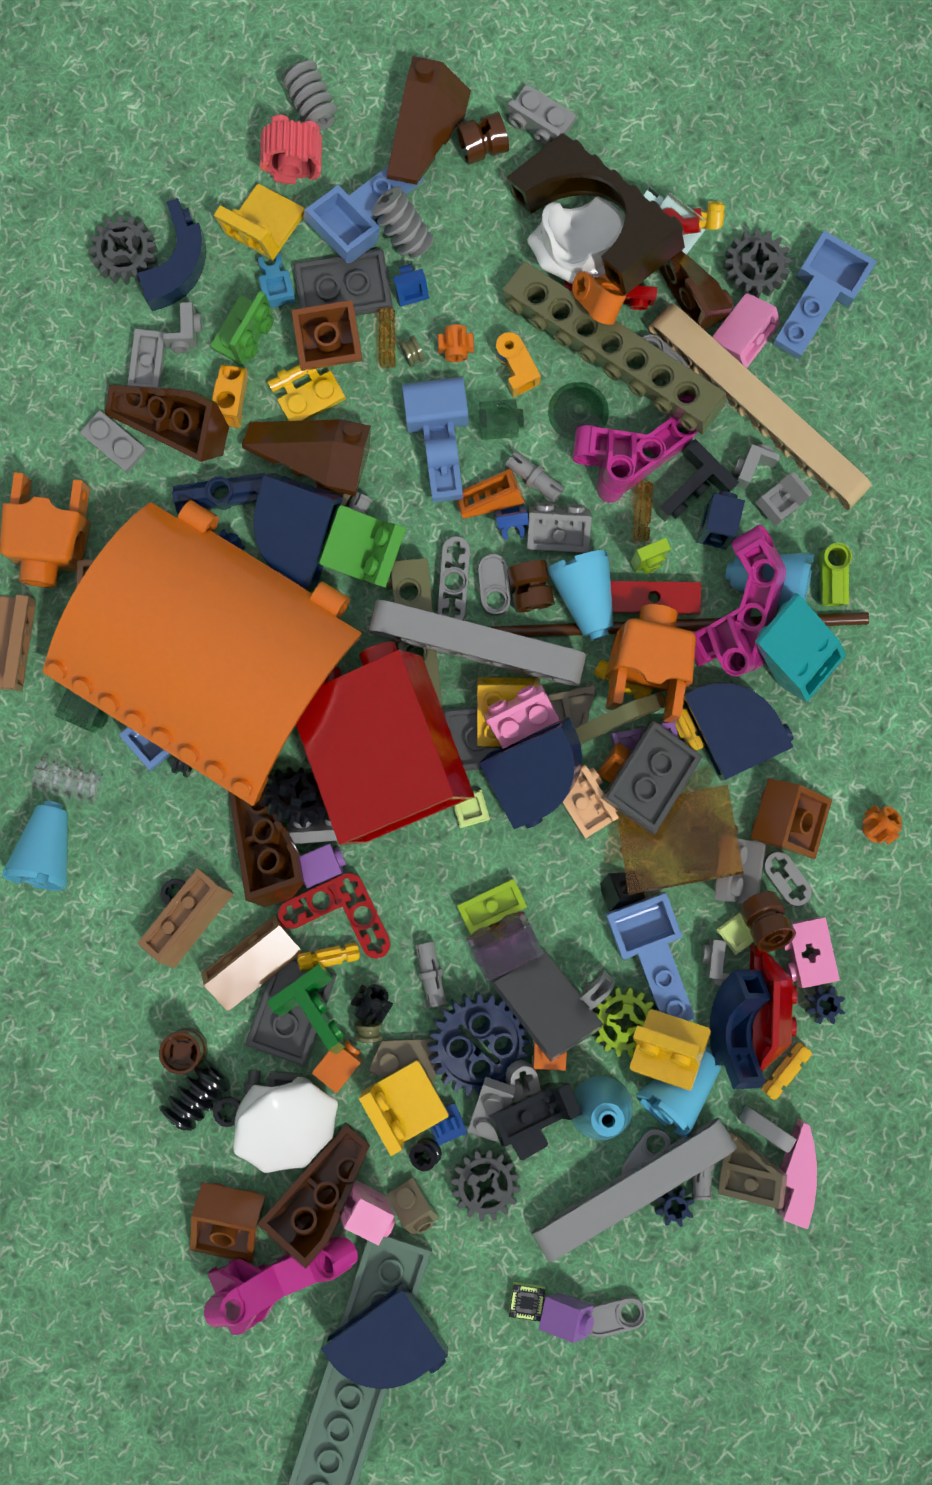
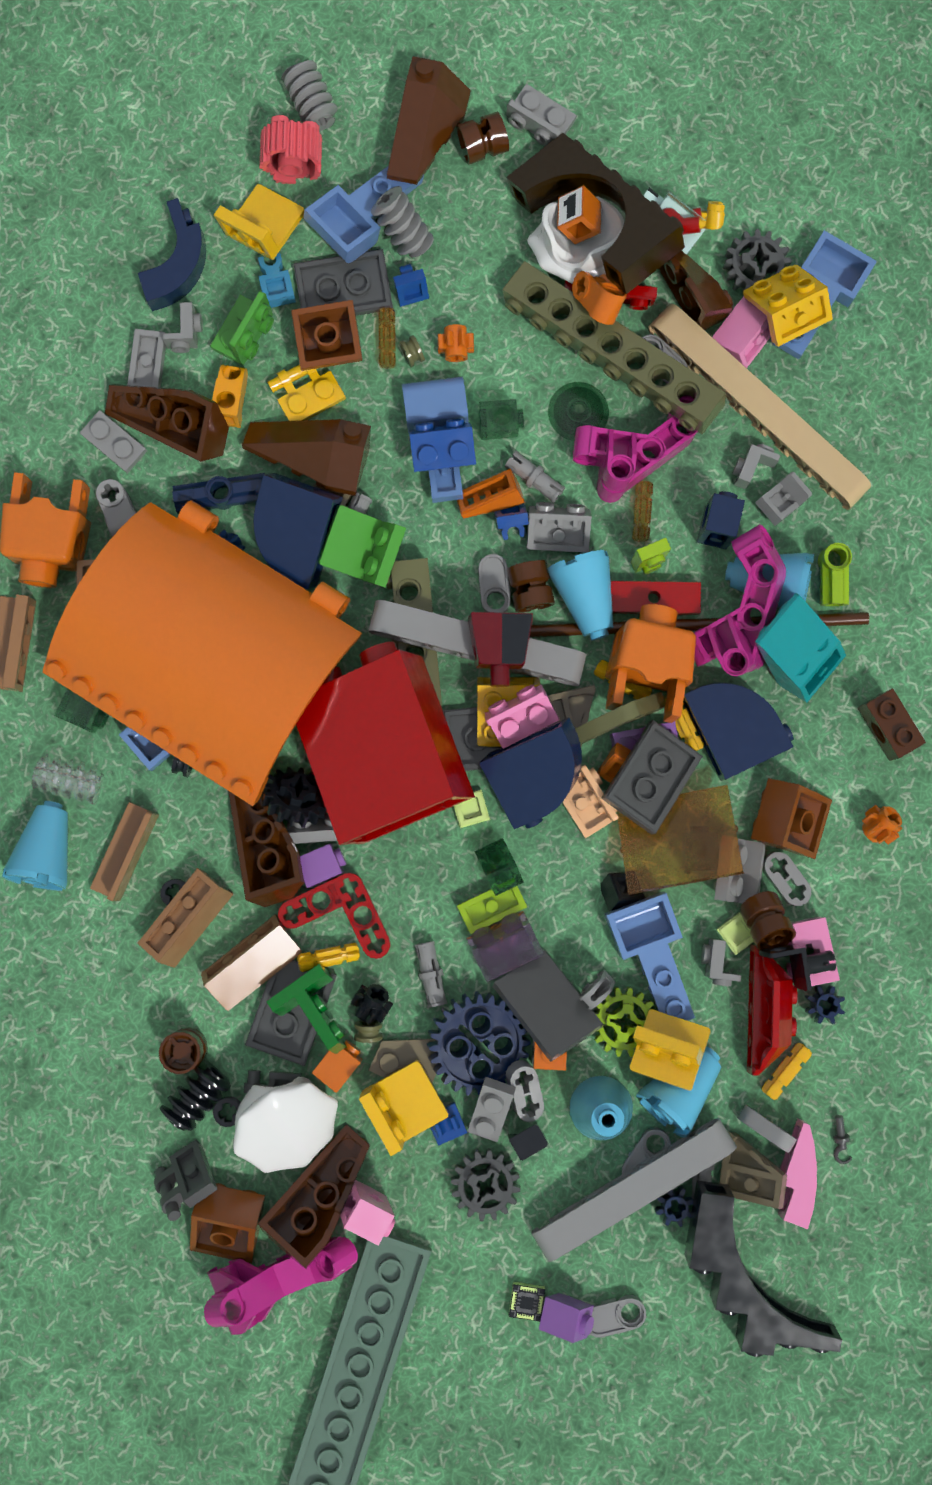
(118, 511): none -> light grey piece
(119, 262): dark grey gear -> none
(124, 851): none -> medium nougat panel
(193, 1177): none -> dark grey plate
(387, 1343): dark blue brick -> none
(412, 1207): dark tan bracket -> none
(416, 1155): black bush -> none
(442, 445): none -> blue bracket
(447, 558): light grey beam -> none
(499, 643): none -> dark red torso
(499, 866): none -> clear green brick
(523, 371): light orange leg -> none
(535, 1112): black bracket -> none
(579, 215): none -> orange brick
(697, 484): black bracket -> none
(731, 1026): dark blue arch -> none
(761, 1318): none -> black arch
(792, 302): none -> yellow bracket
(801, 963): none -> black bracket
(841, 1139): none -> dark grey hand
(891, 725): none -> reddish brown brick

